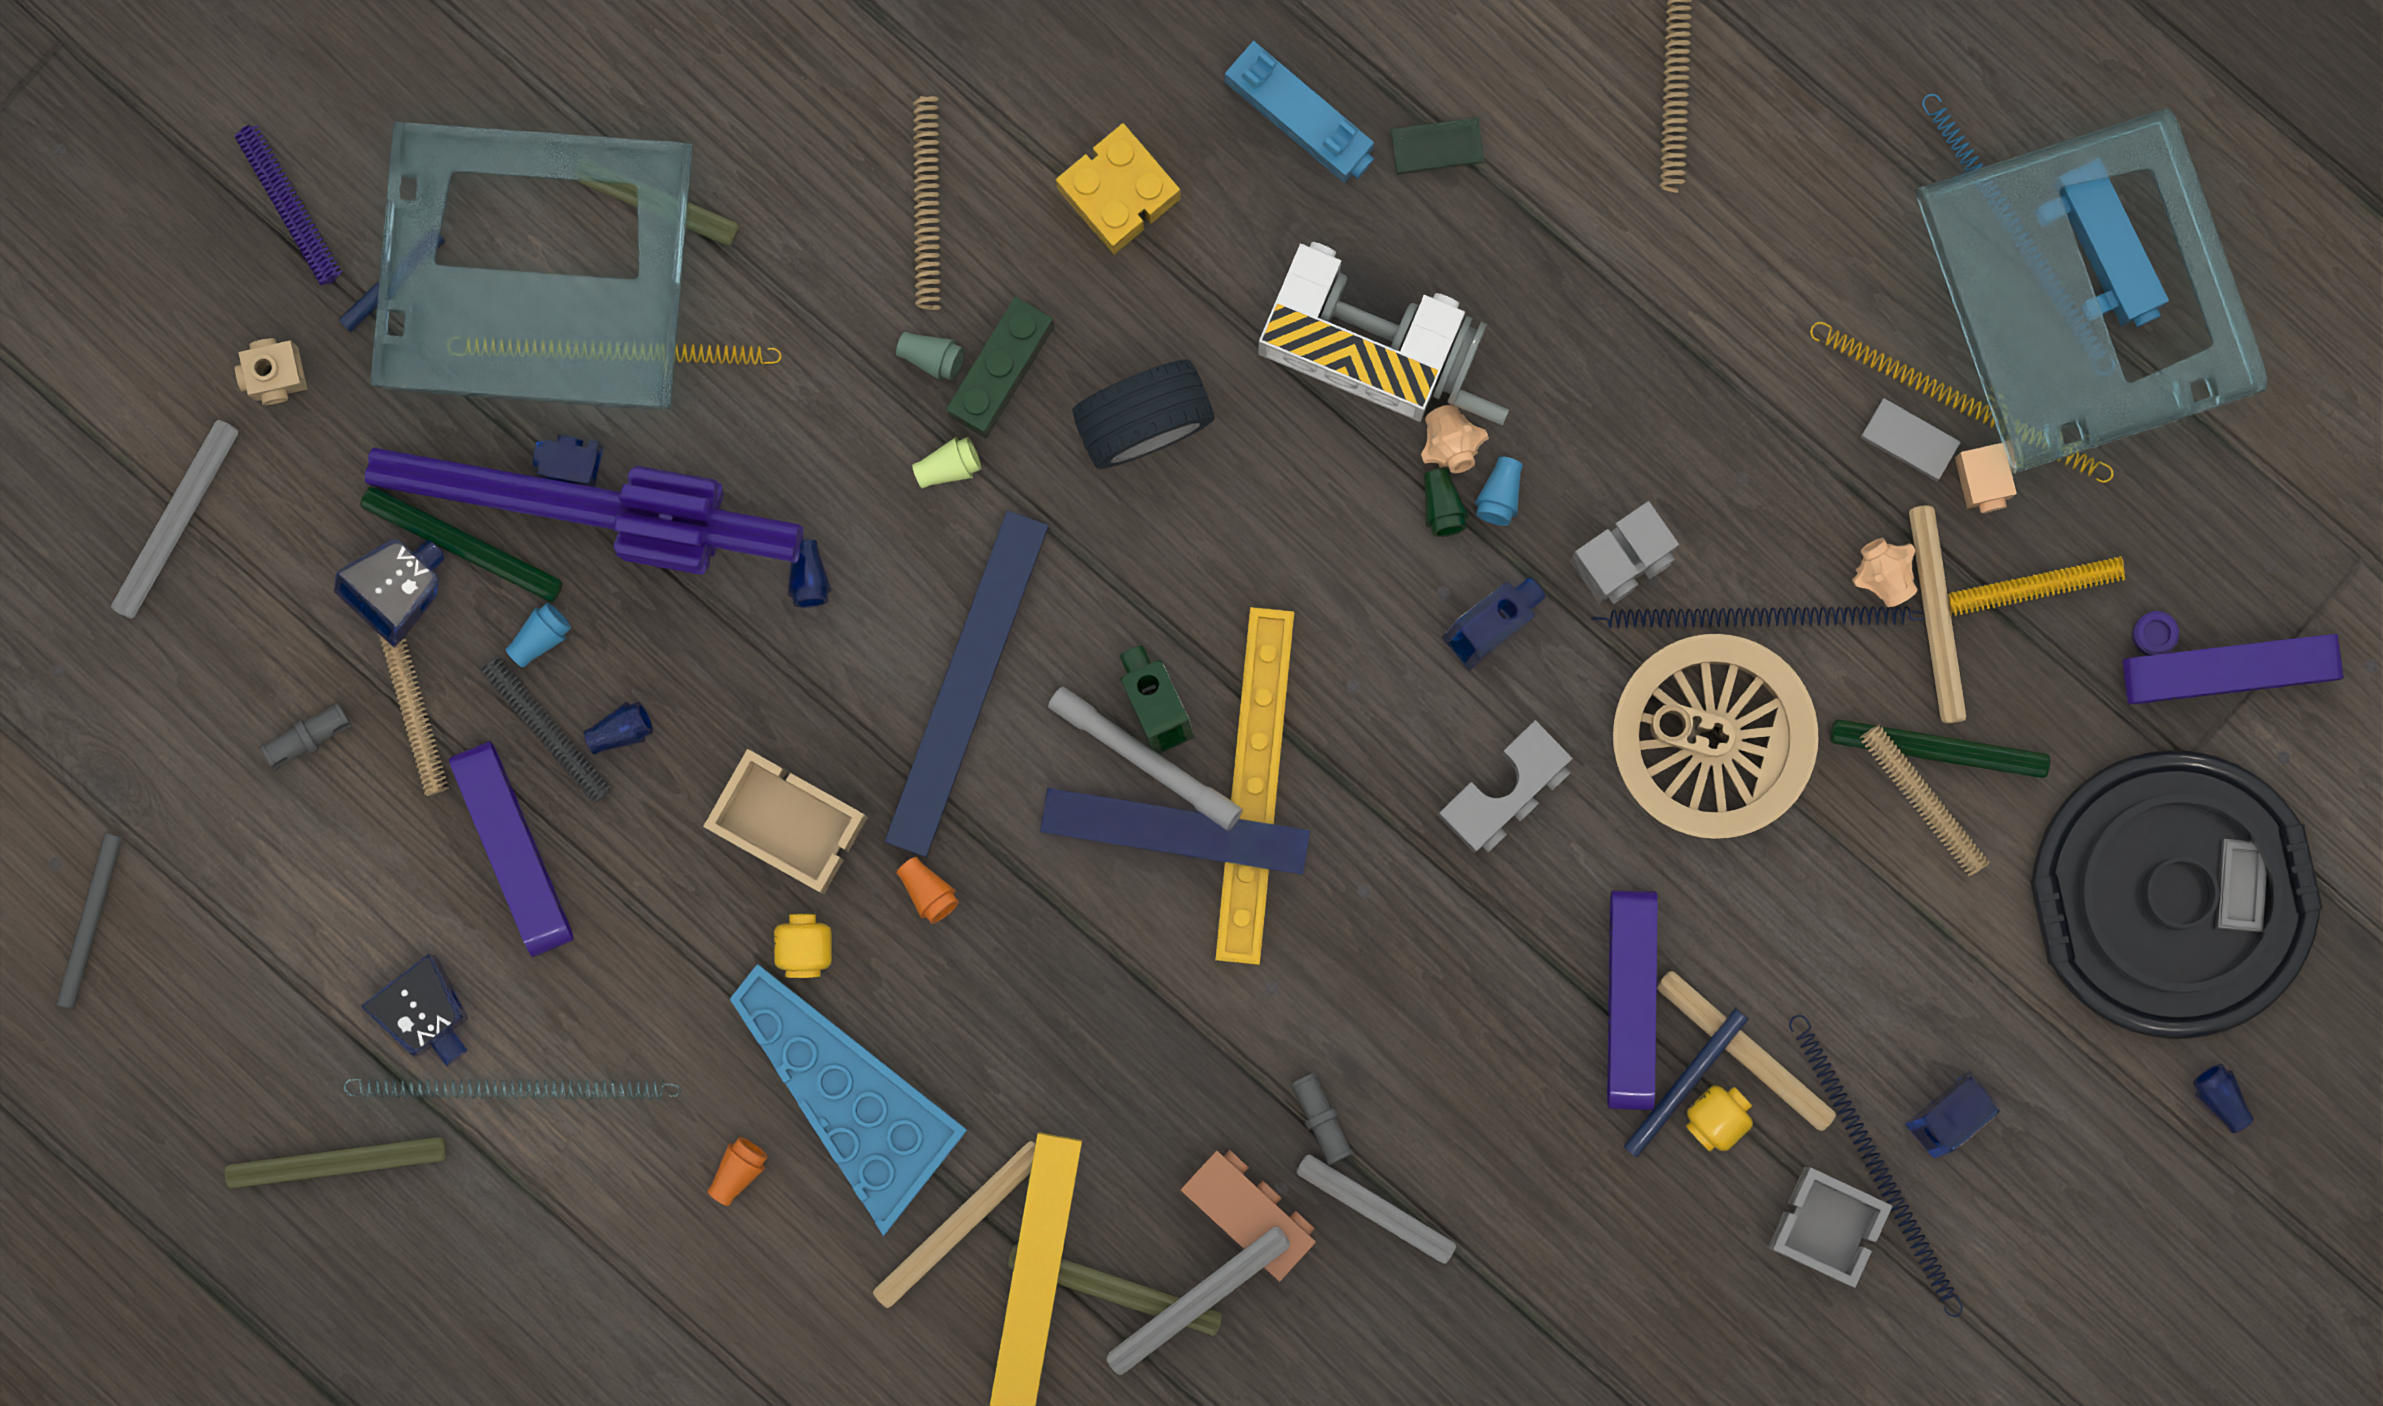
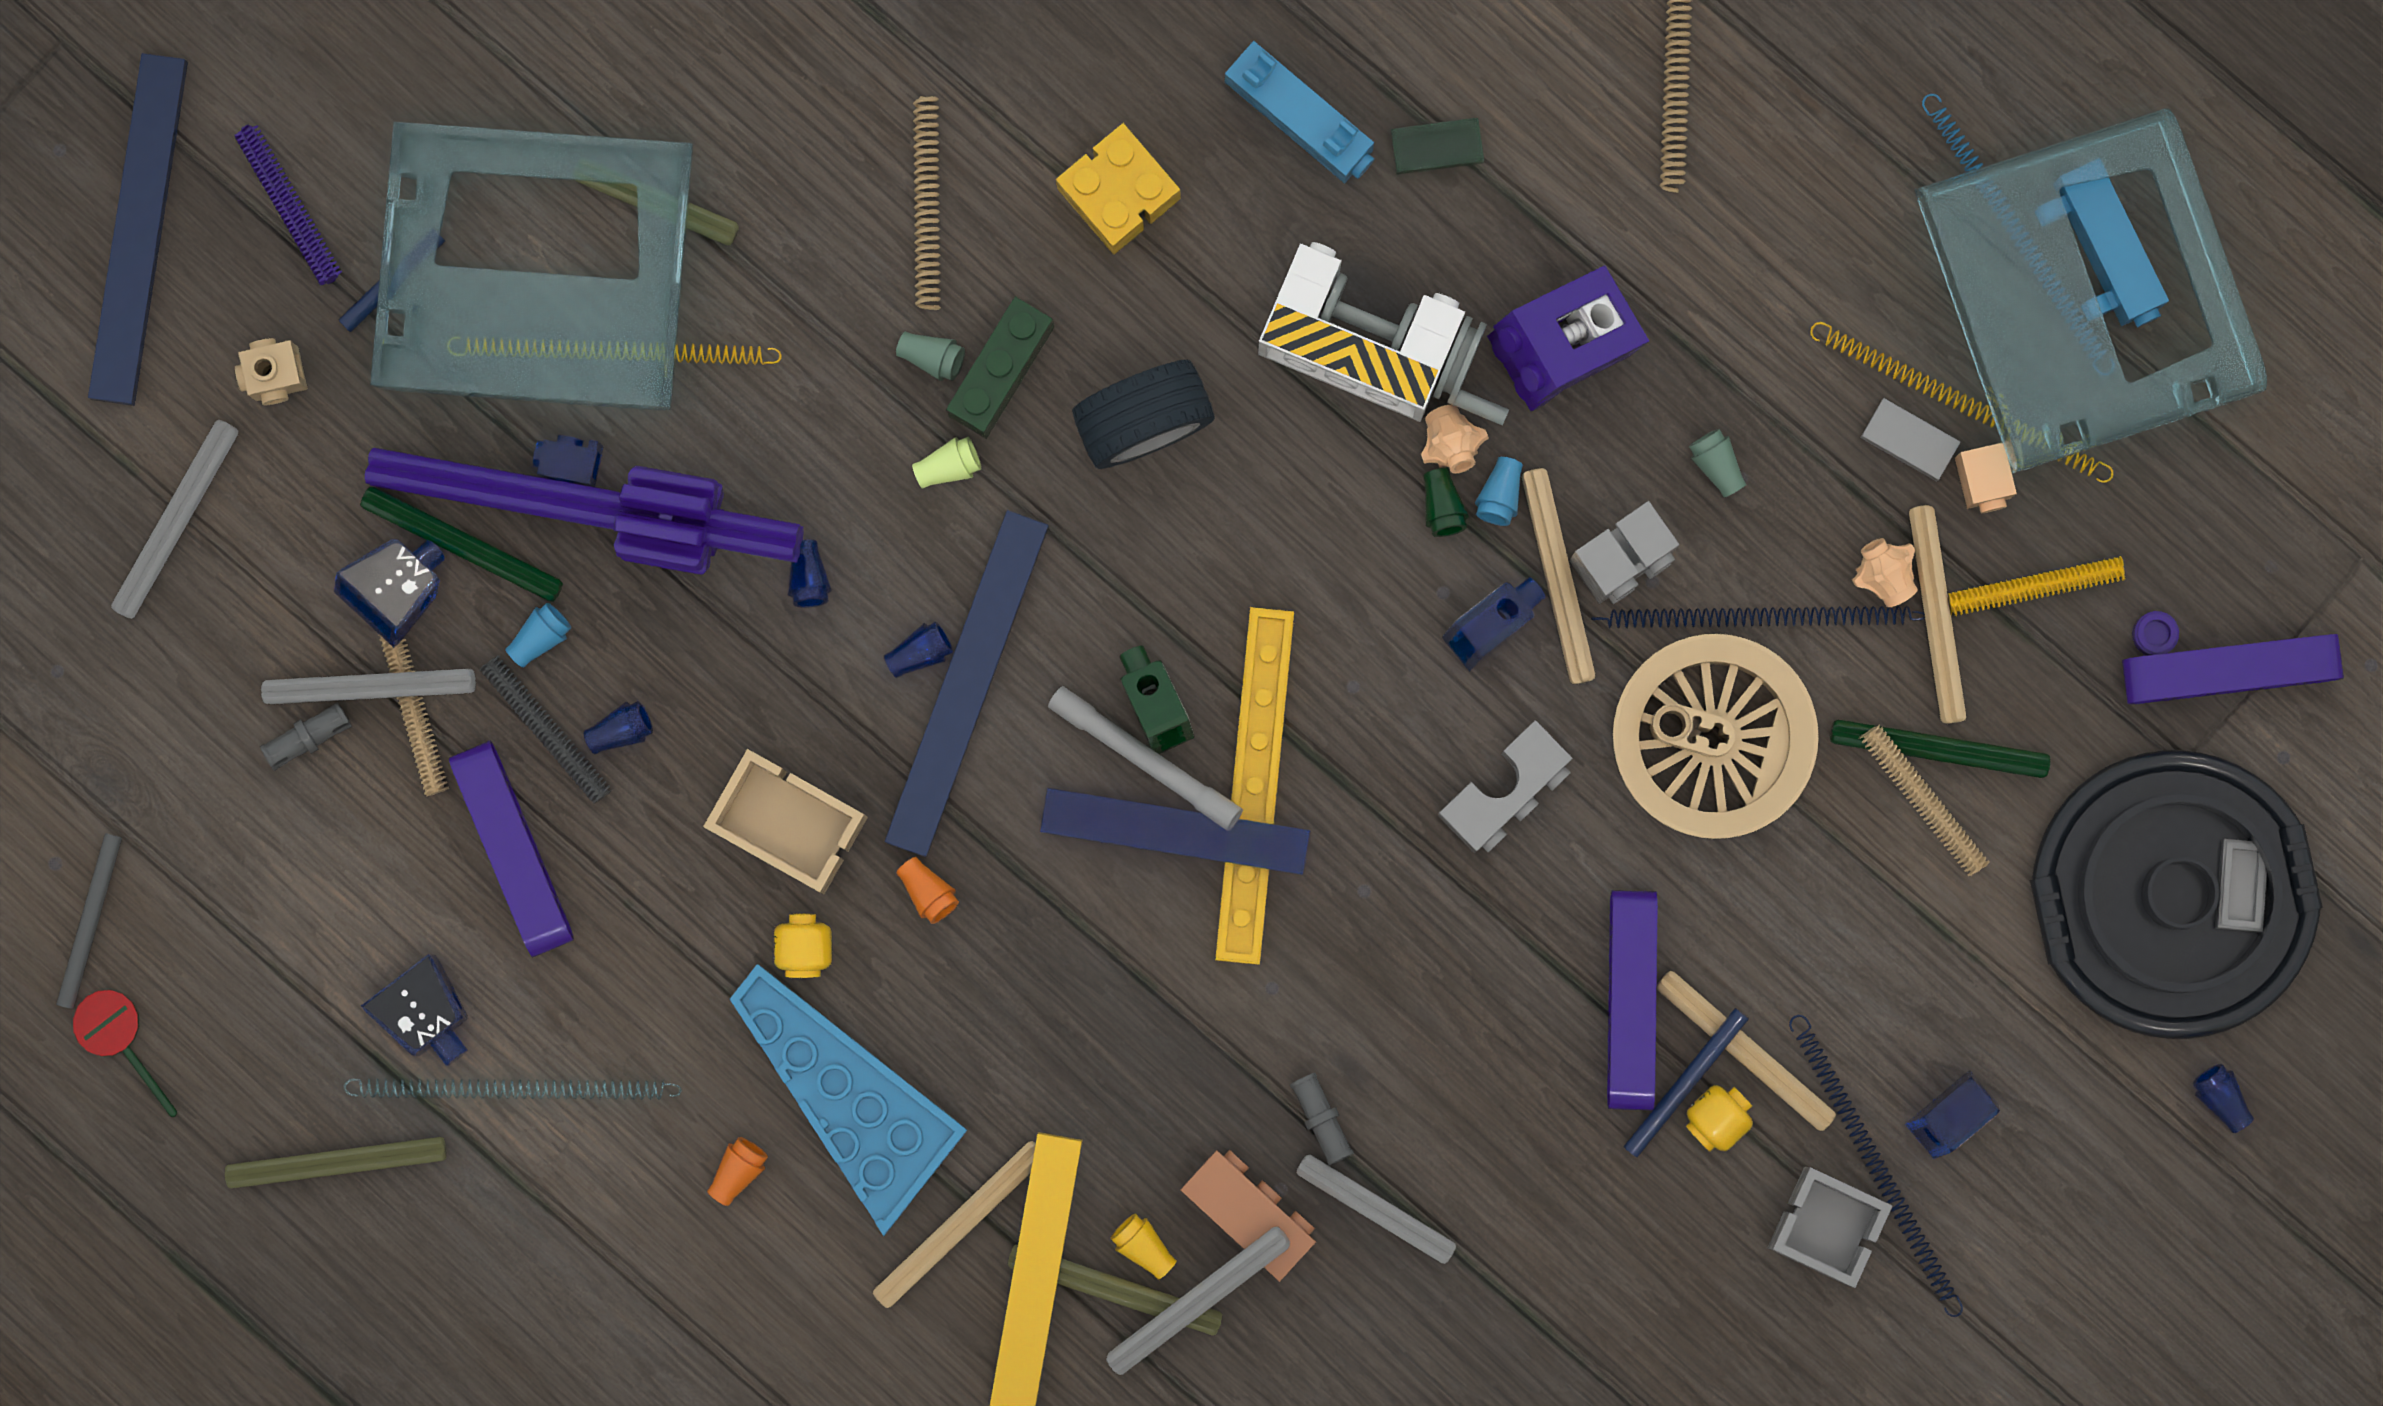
(108, 1025): none -> red piece
(138, 229): none -> dark blue tile
(368, 686): none -> light grey axle
(919, 650): none -> clear blue cone
(1142, 1245): none -> yellow cone
(1541, 352): none -> dark purple brick
(1558, 576): none -> tan axle
(1718, 462): none -> sand green cone

